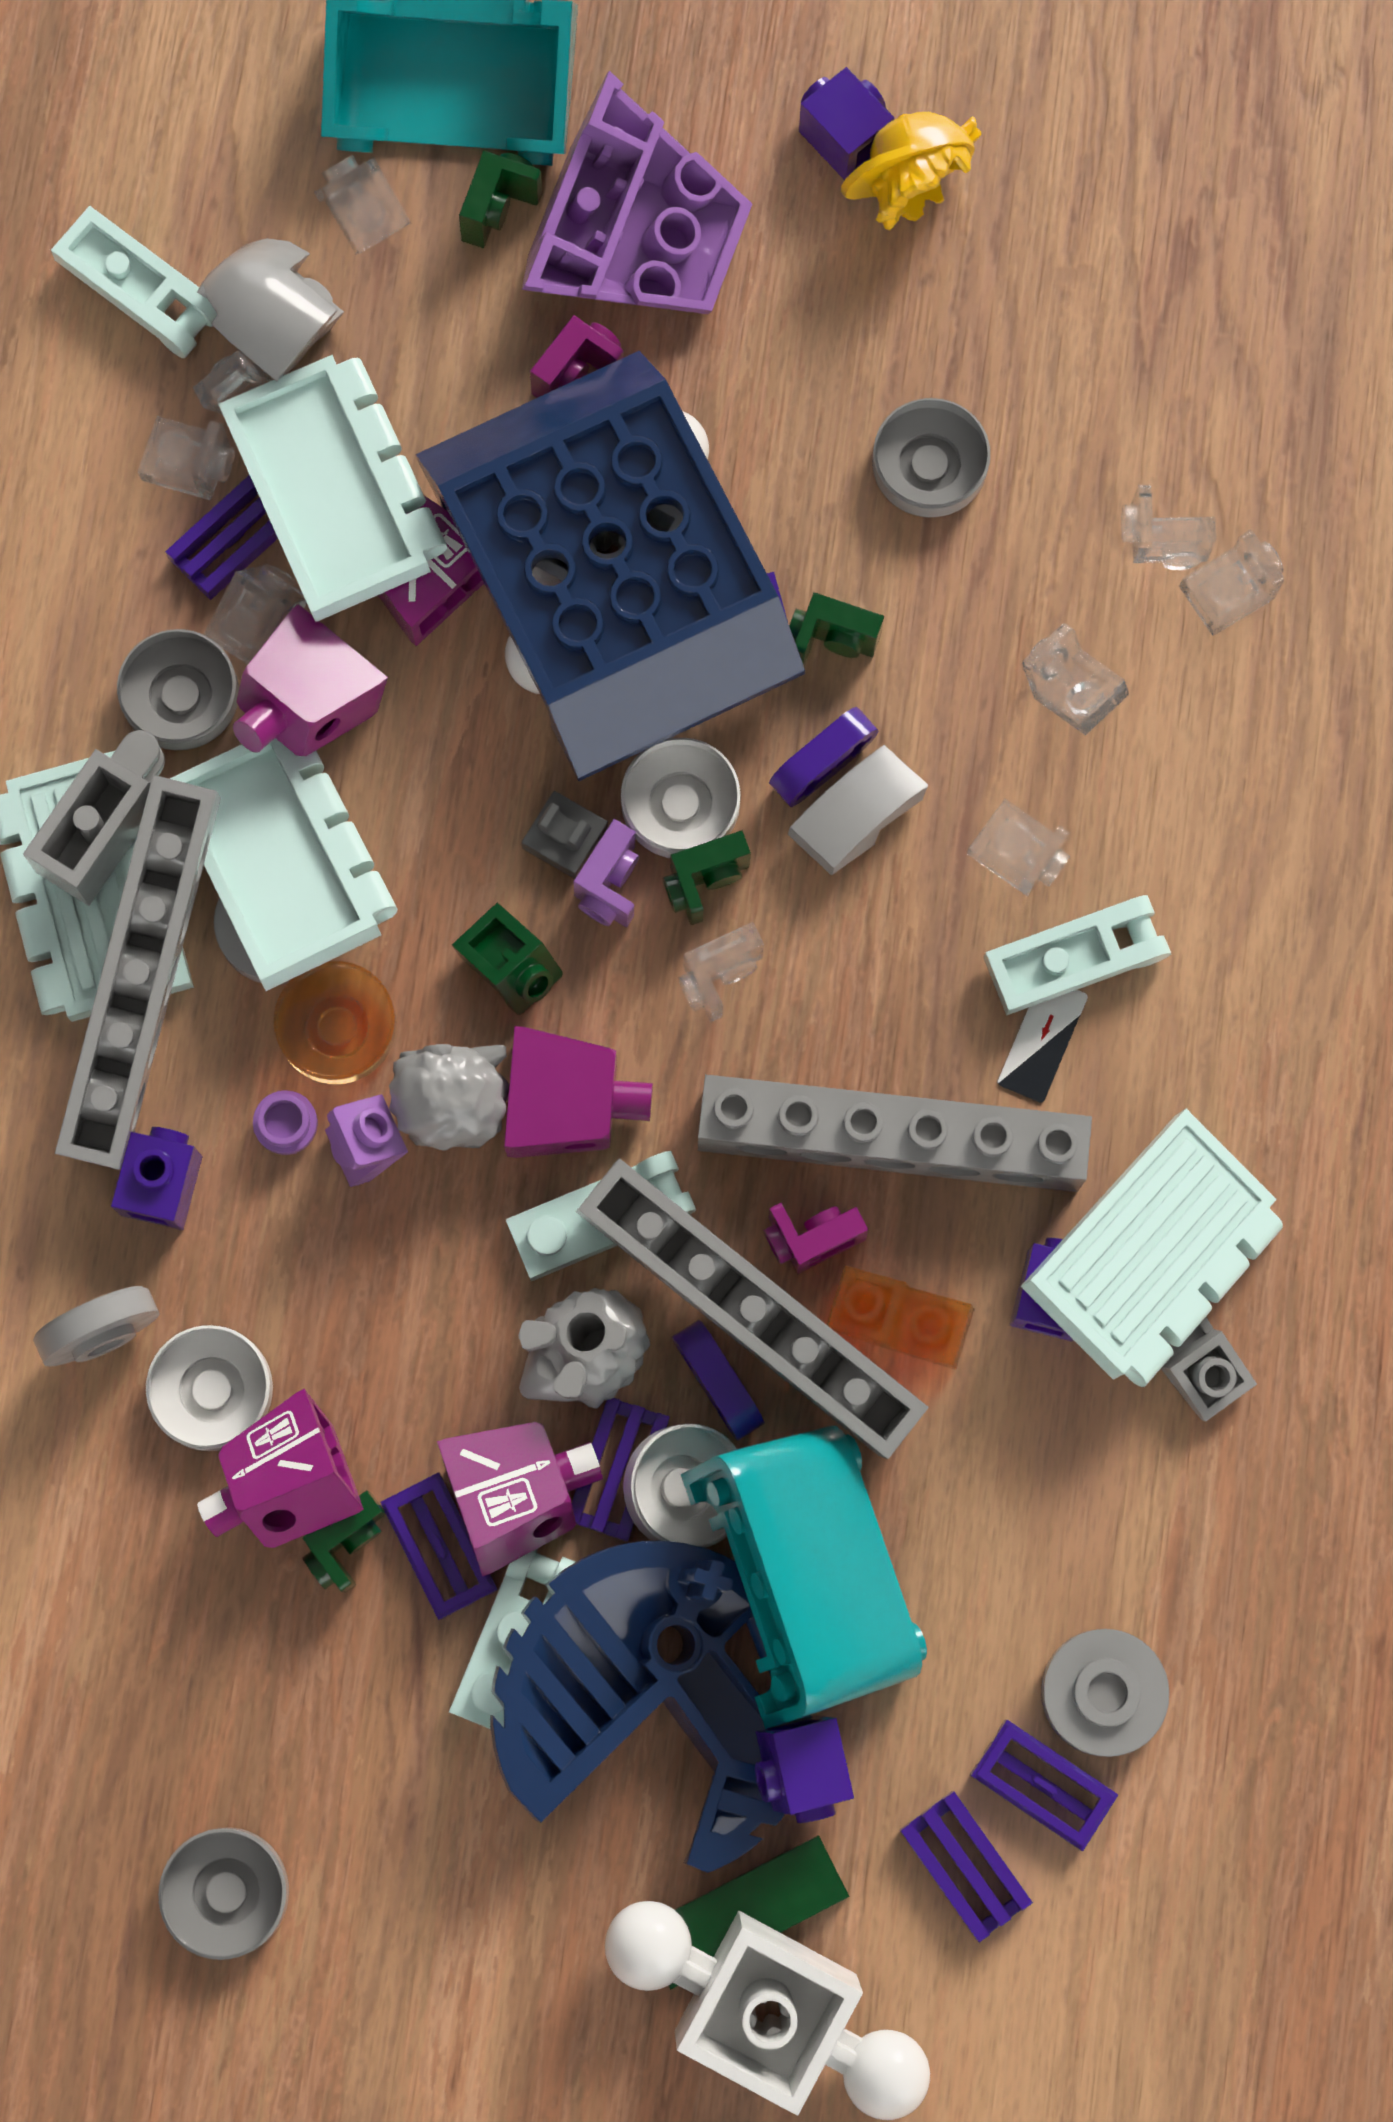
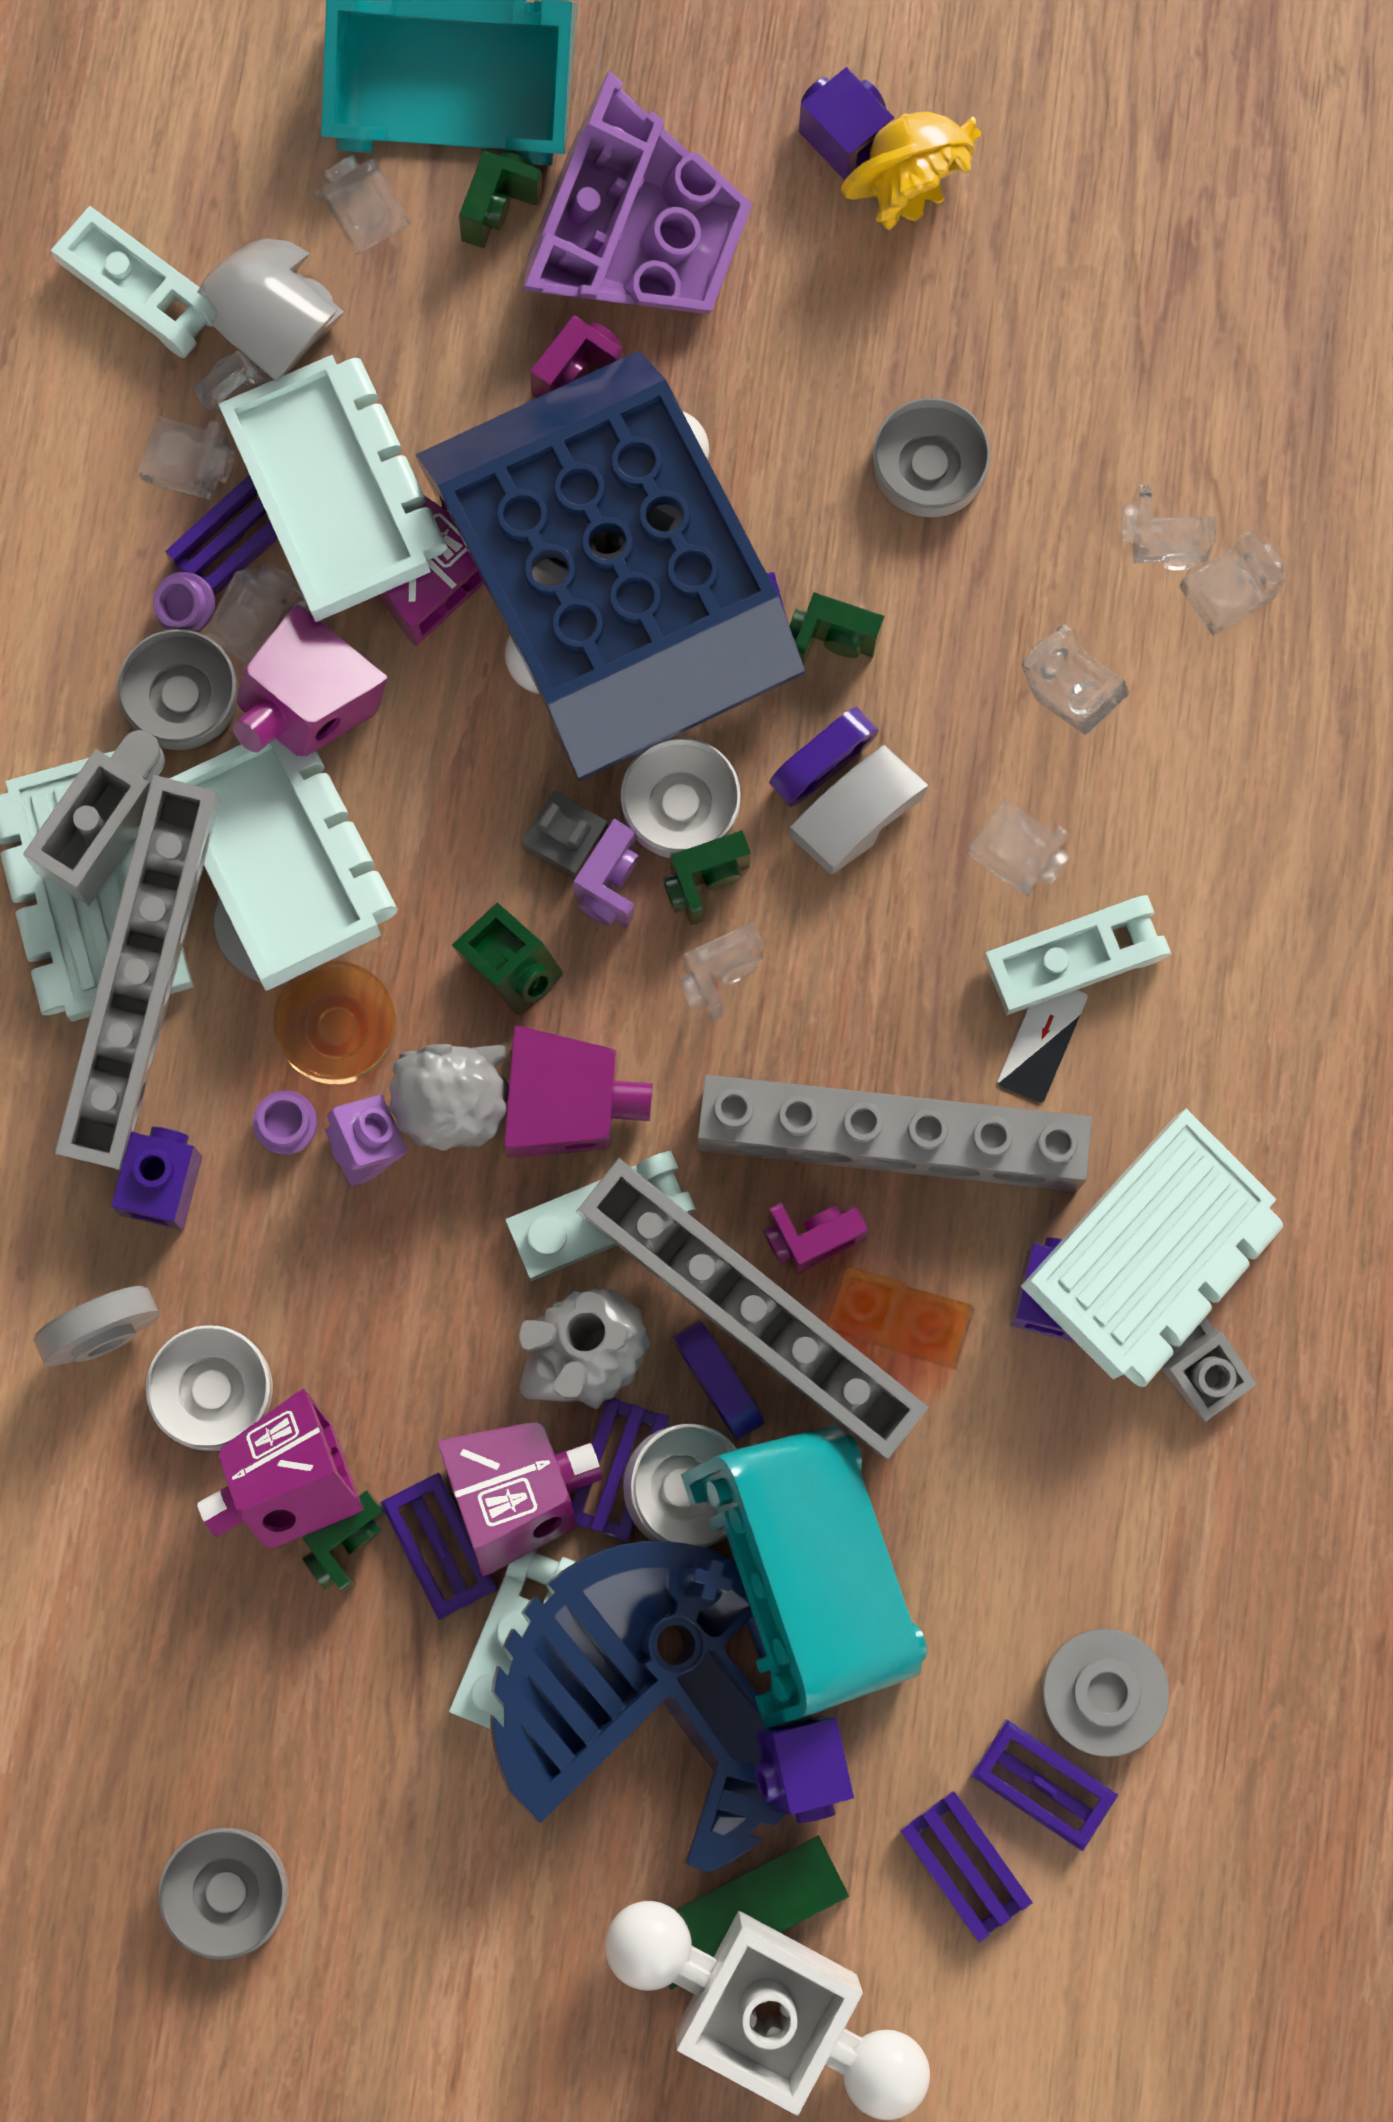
(184, 602): none -> medium lavender plate

